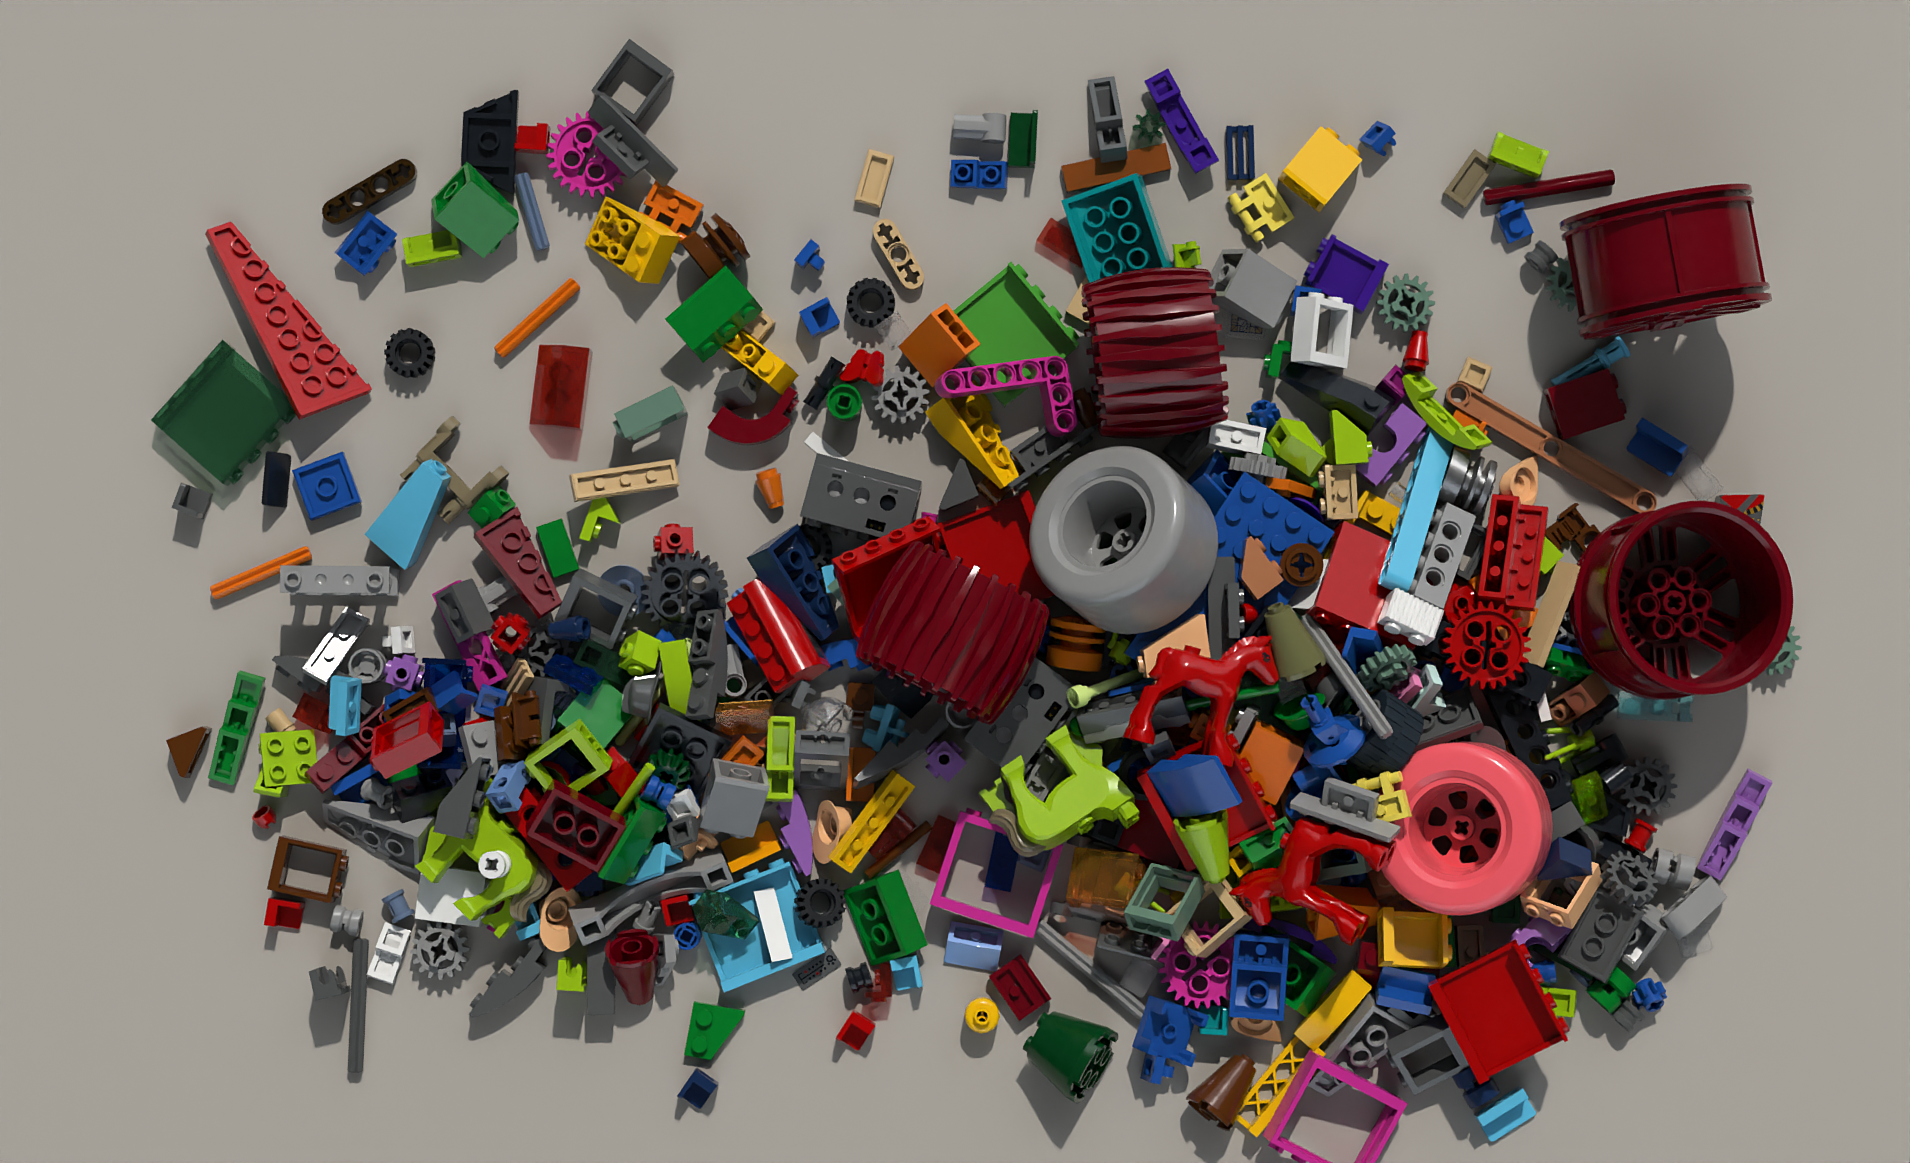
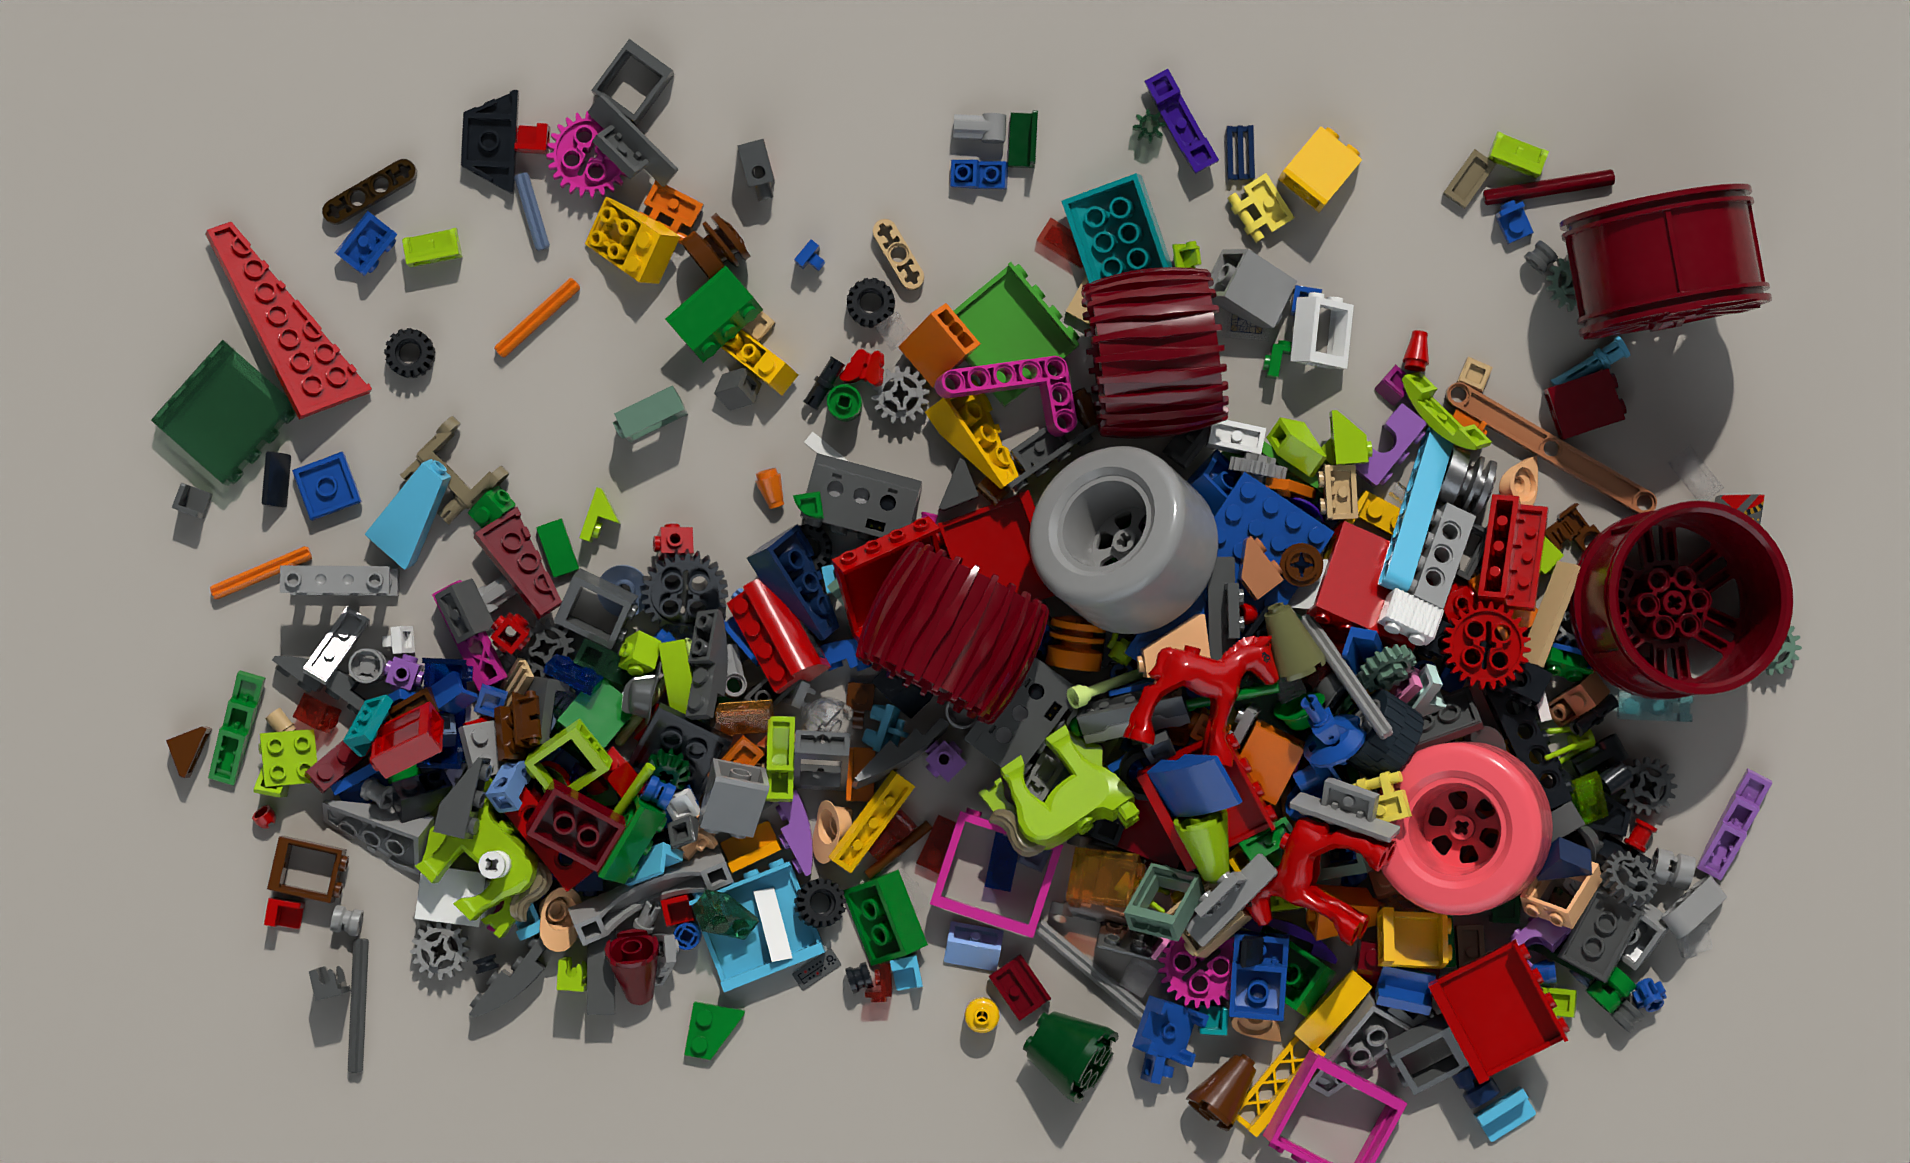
(345, 705): medium azure panel -> none
(367, 723): none -> teal bracket
(389, 953): white slope -> none
(398, 906): sand blue bush -> none
(474, 211): green slope -> none
(485, 964): none -> black bush
(561, 386): clear red slope -> none
(571, 629): dark blue cone -> none
(624, 480): tan tile -> none
(698, 1088): dark blue panel -> none
(753, 155): none -> dark grey torso
(755, 431): dark red arch -> none
(810, 504): none -> green tile
(819, 317): blue panel -> none
(855, 1030): red panel -> none
(874, 178): tan tile -> none
(1094, 173): dark orange tile -> none
(1107, 119): dark grey slope -> none
(1229, 898): none -> light grey bracket
(1251, 951): none -> black slope
(1263, 414): blue gear -> none
(1345, 273): dark purple panel -> none
(1354, 399): black wedge -> none
(1377, 137): blue tile -> none
(1416, 298): sand green gear -> none
(1657, 448): blue panel -> none

